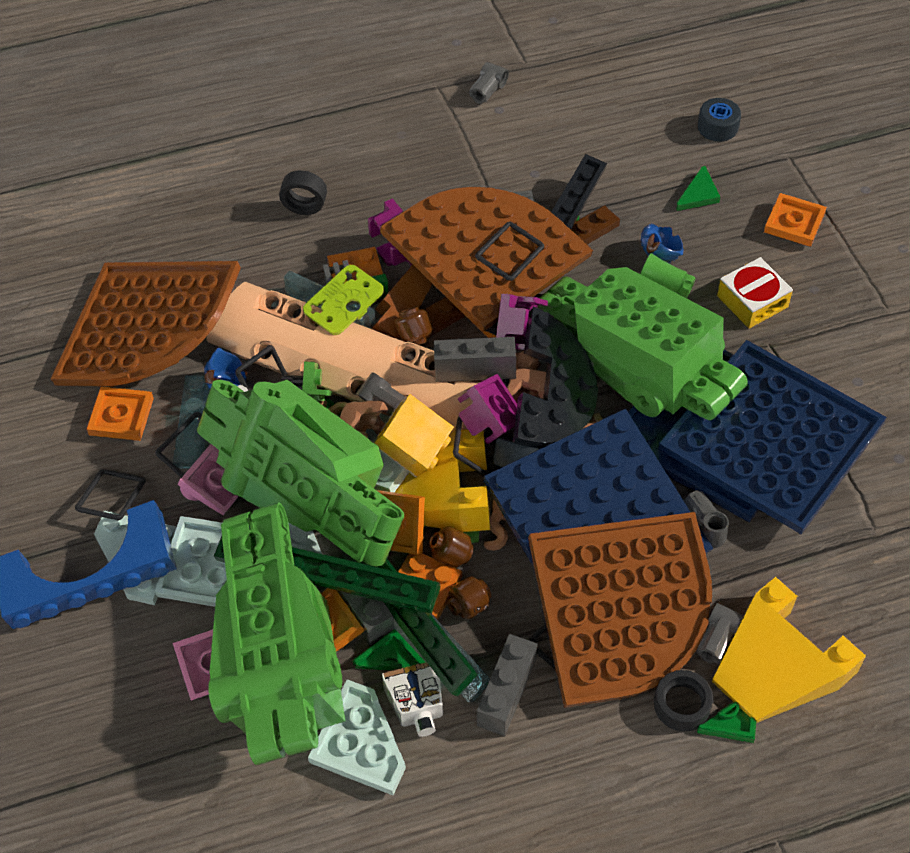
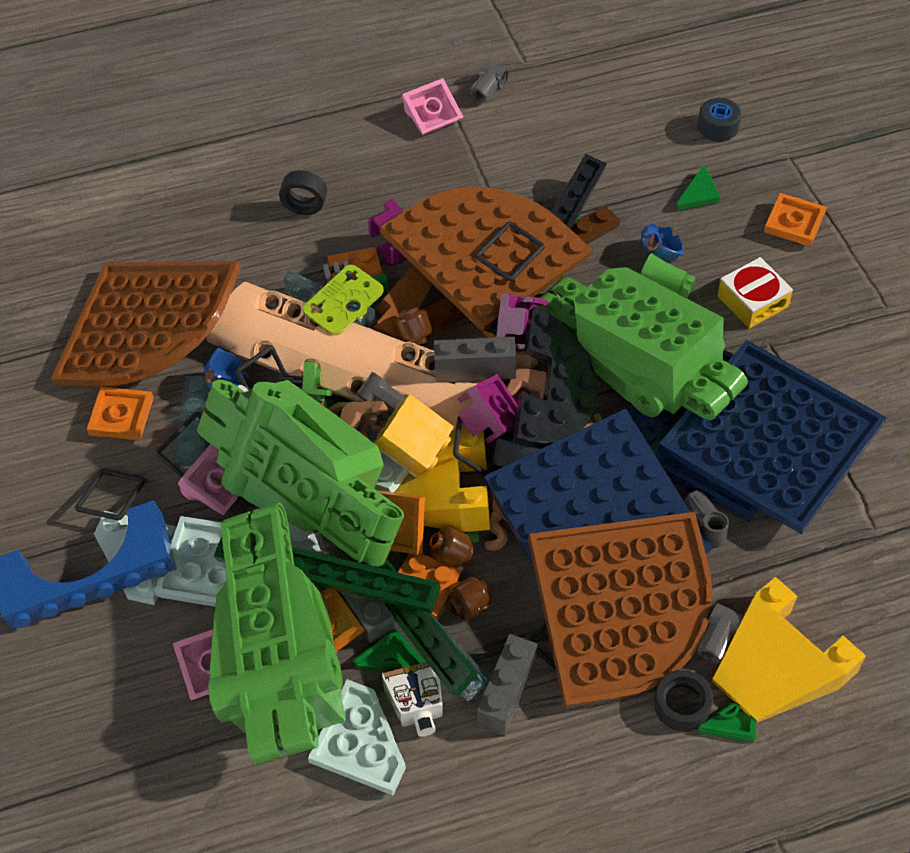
(431, 106): none -> bright pink slope

